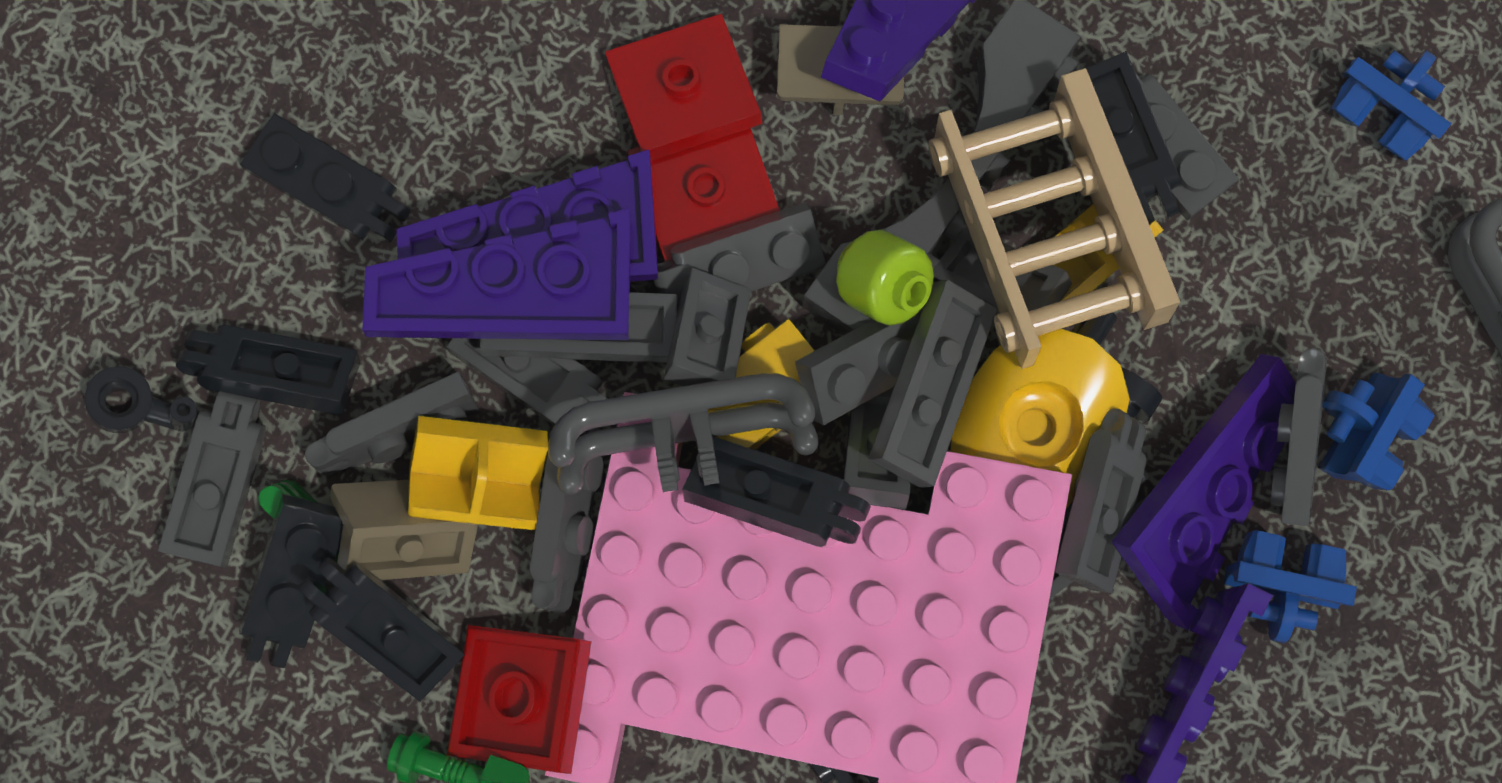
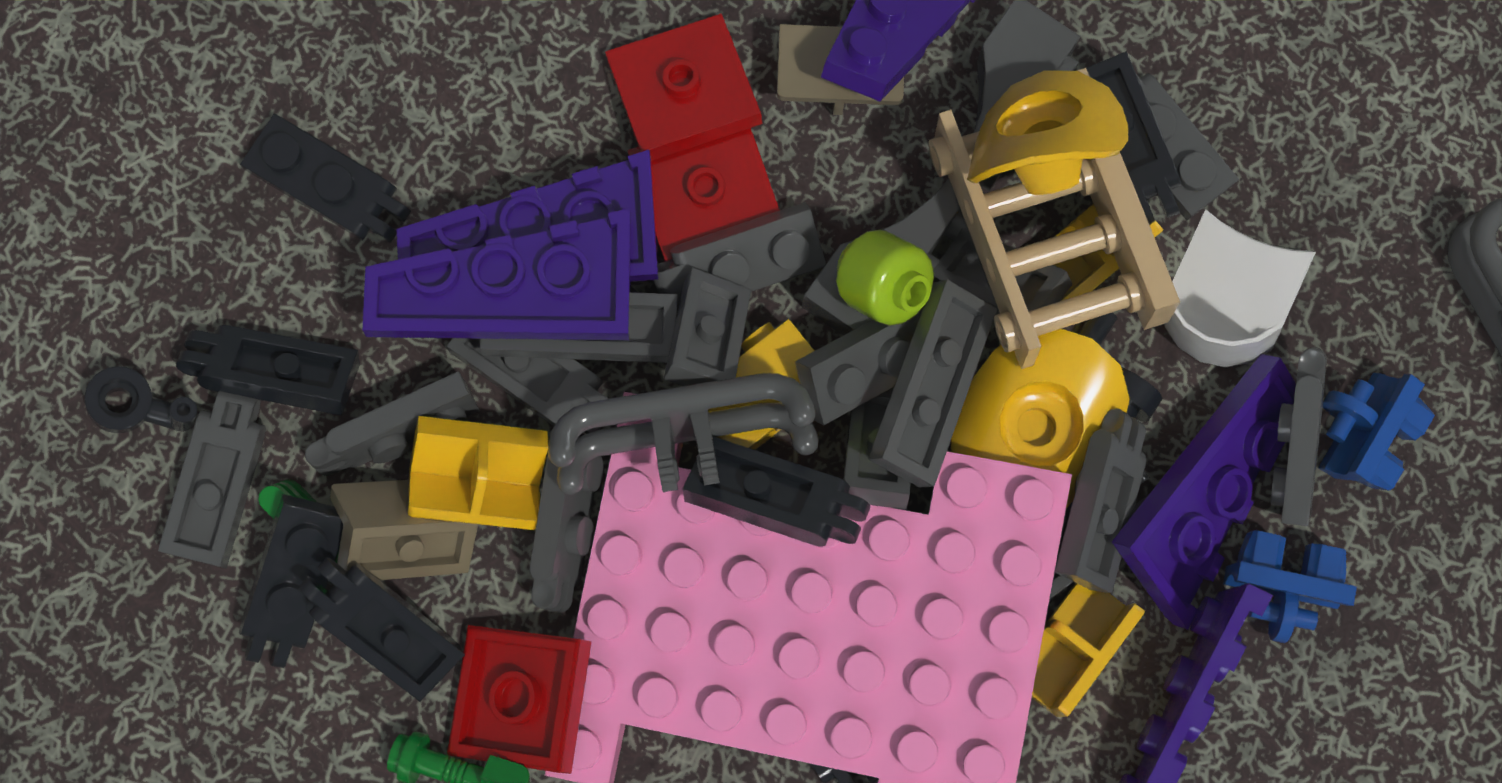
(1047, 130): none -> yellow hat
(1079, 645): none -> yellow panel
(1233, 294): none -> white piece
(1414, 119): blue hips -> none

